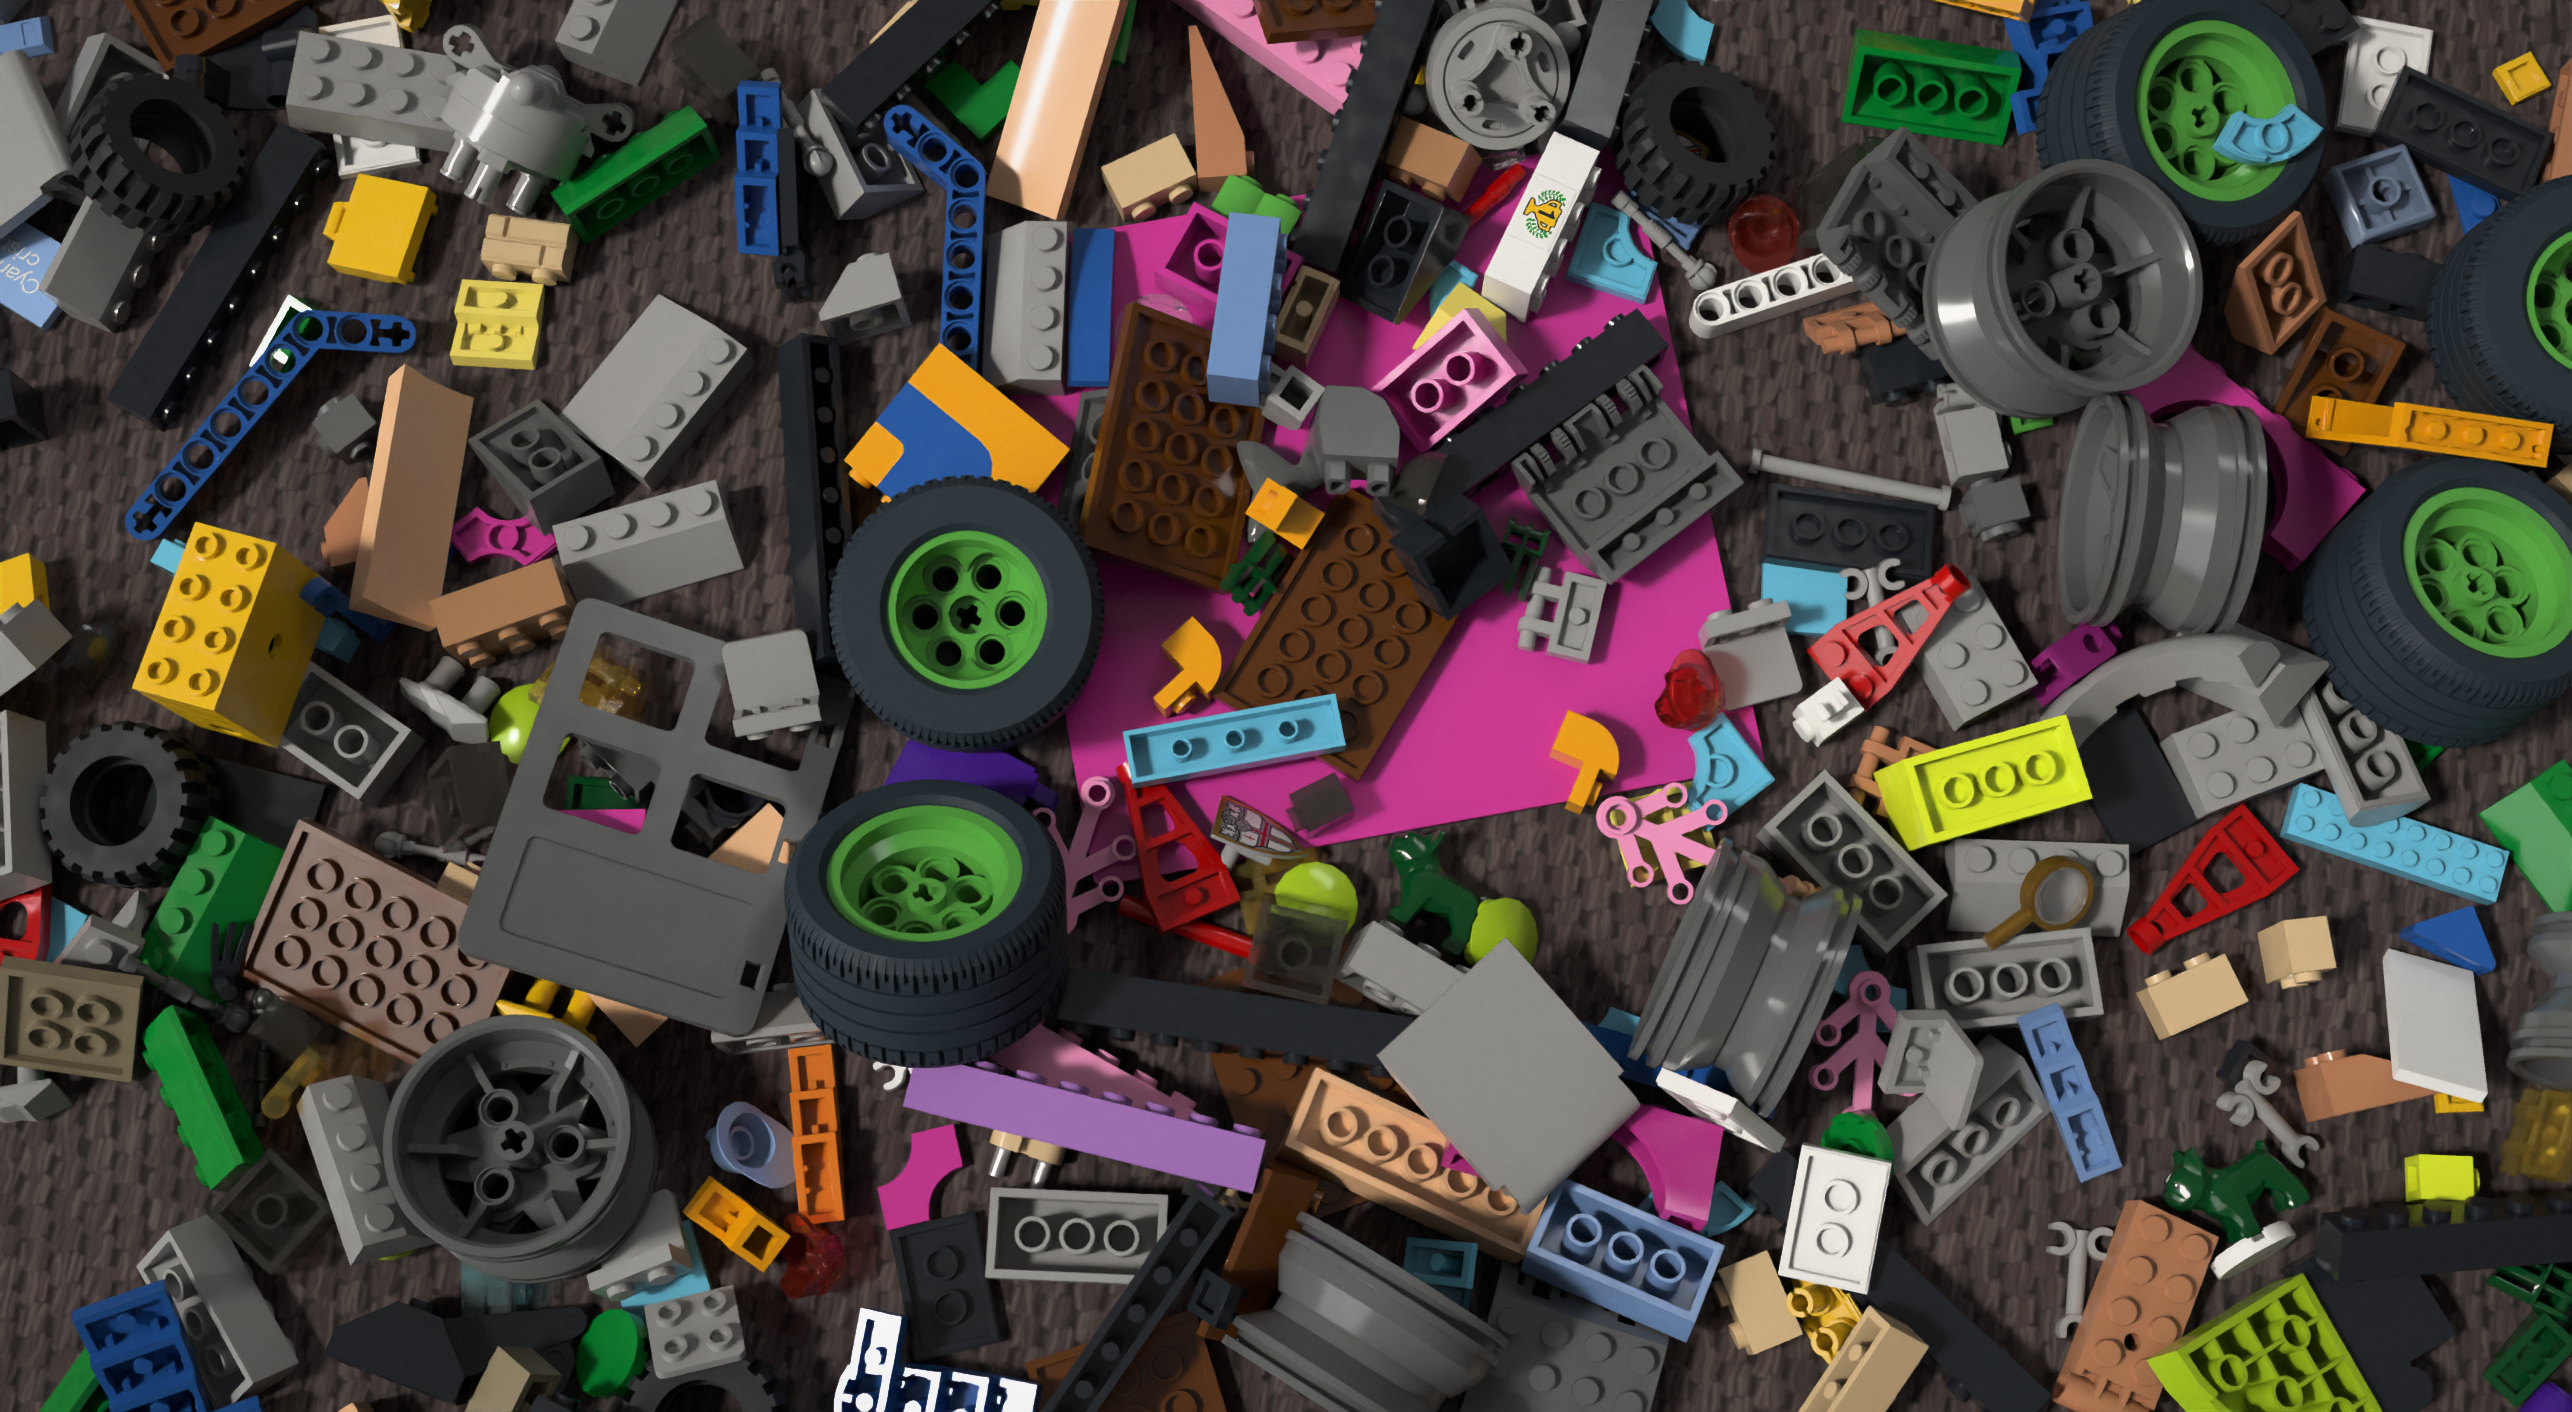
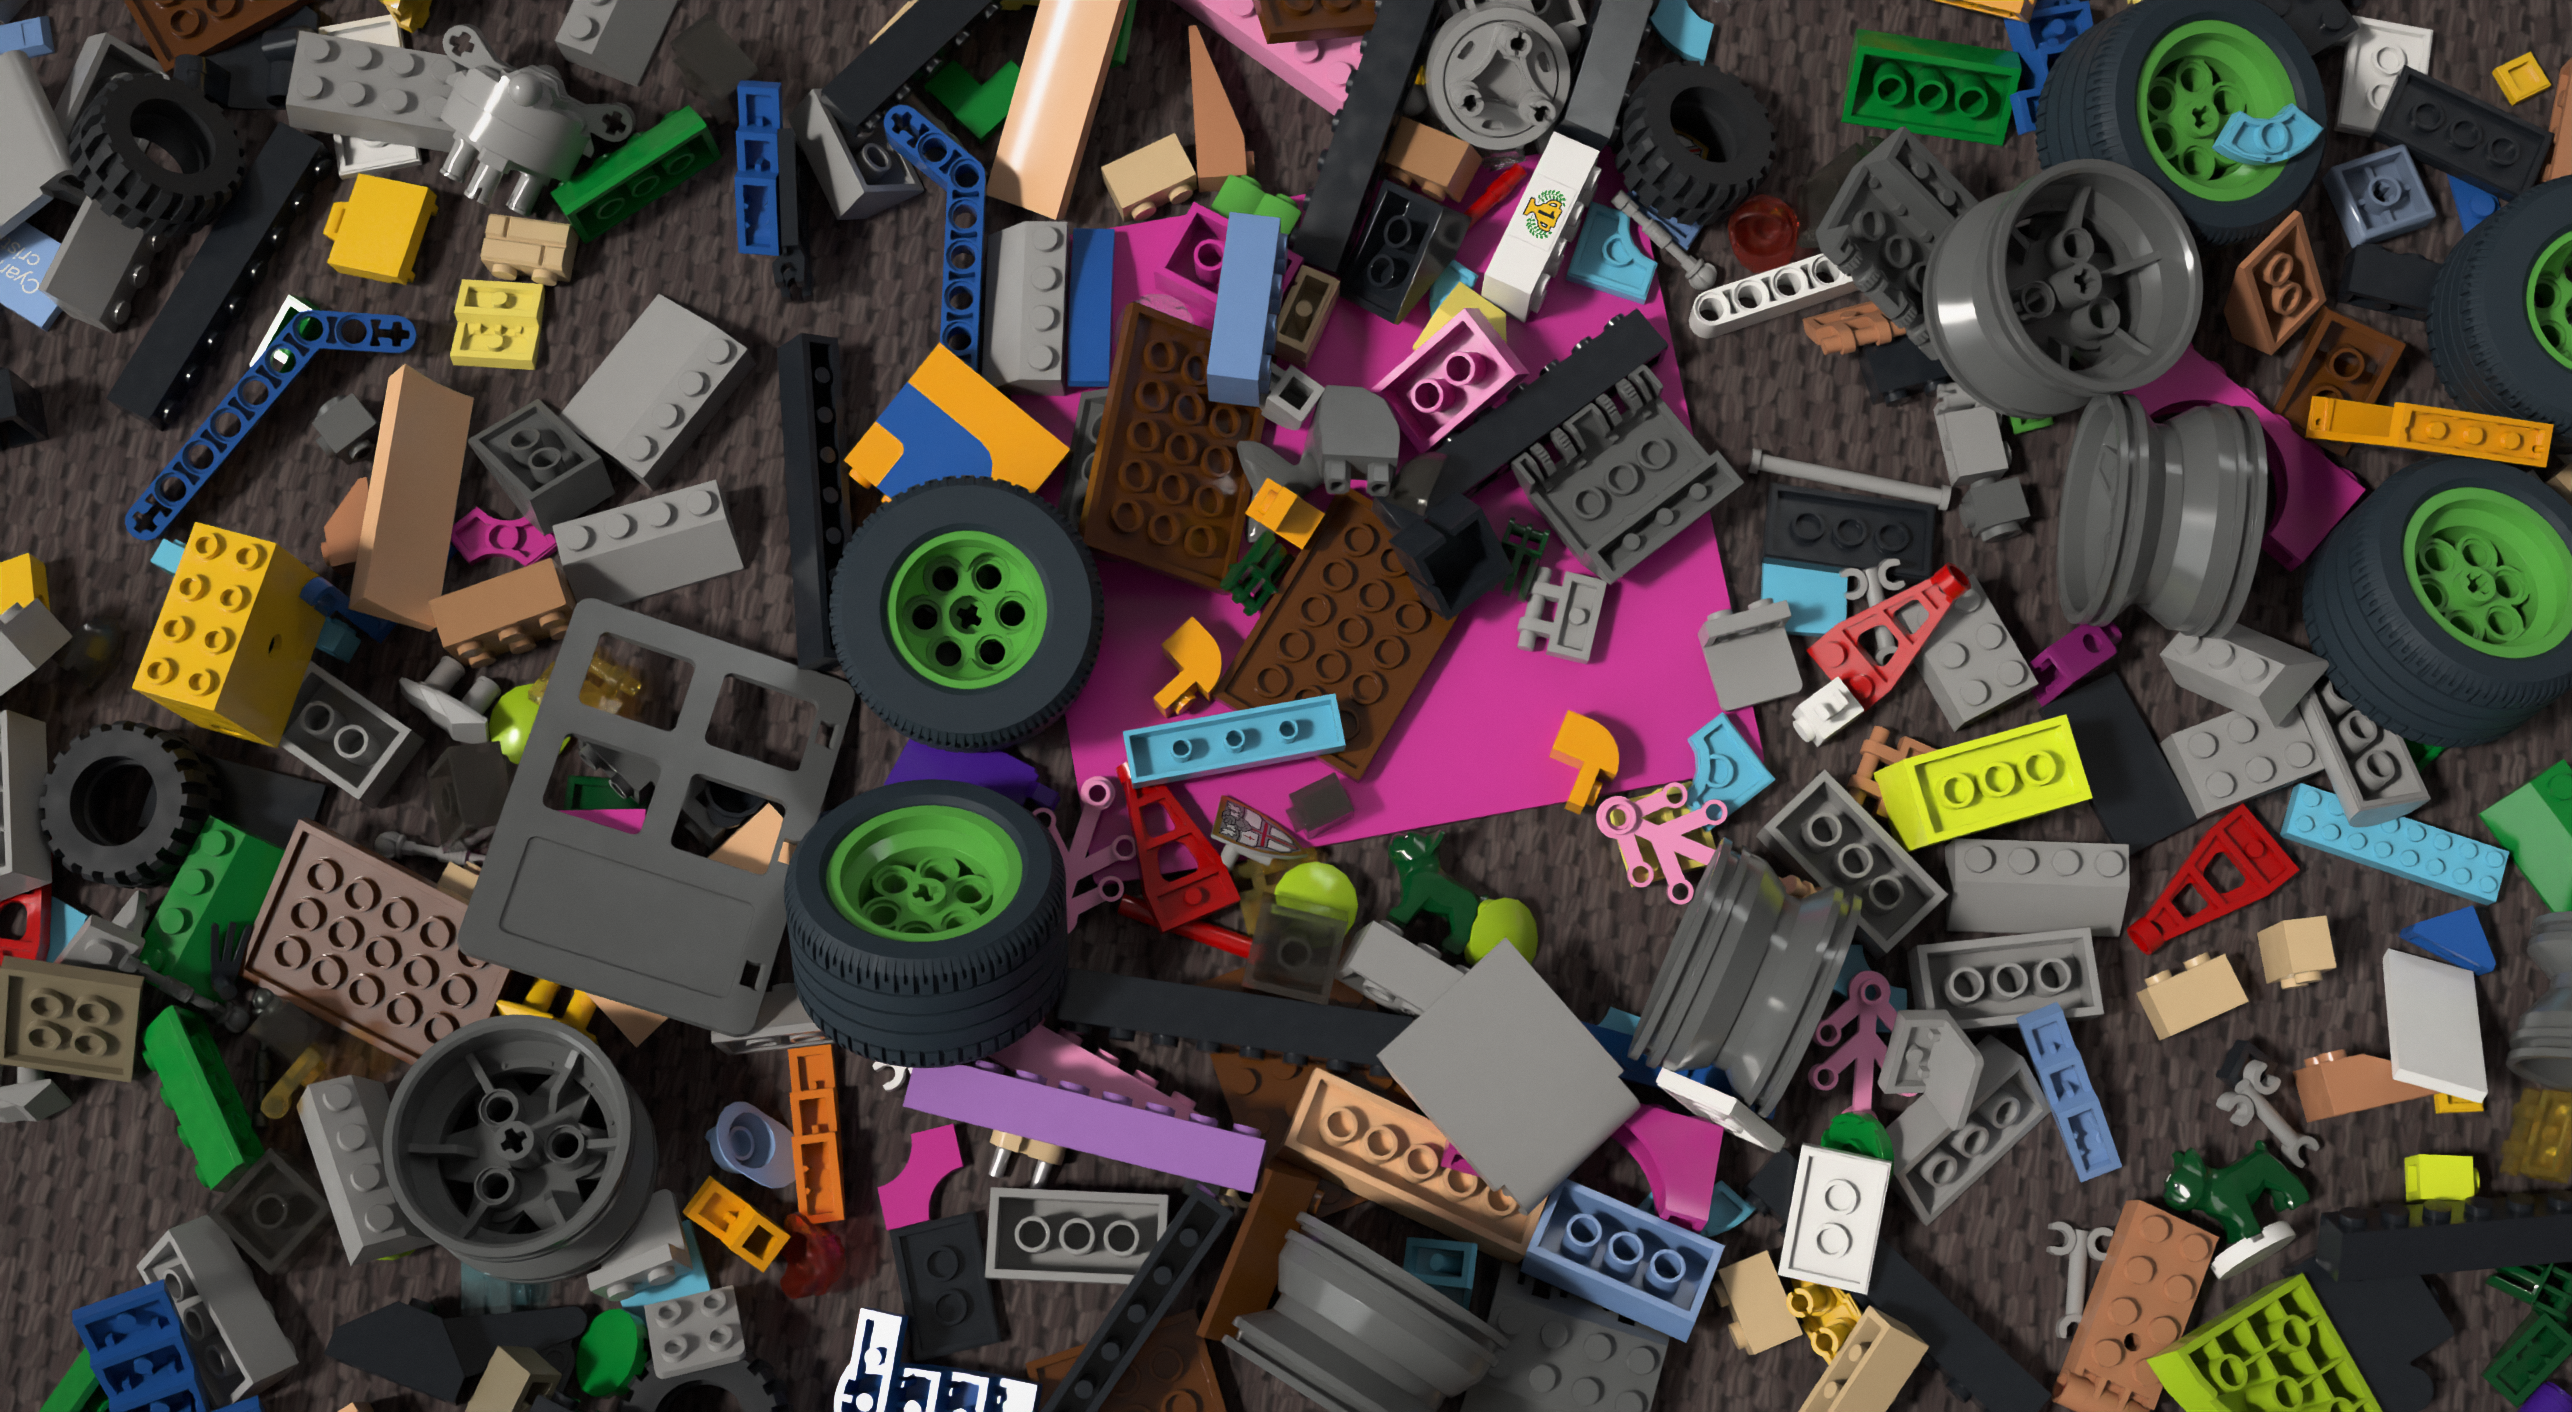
(772, 683): light grey bracket -> none
(815, 157): light grey piece -> none
(865, 301): light grey slope -> none
(1216, 1298): black tile -> none
(1691, 693): clear red piece -> none
(2051, 896): piece -> none
(2157, 668): light grey brick -> none

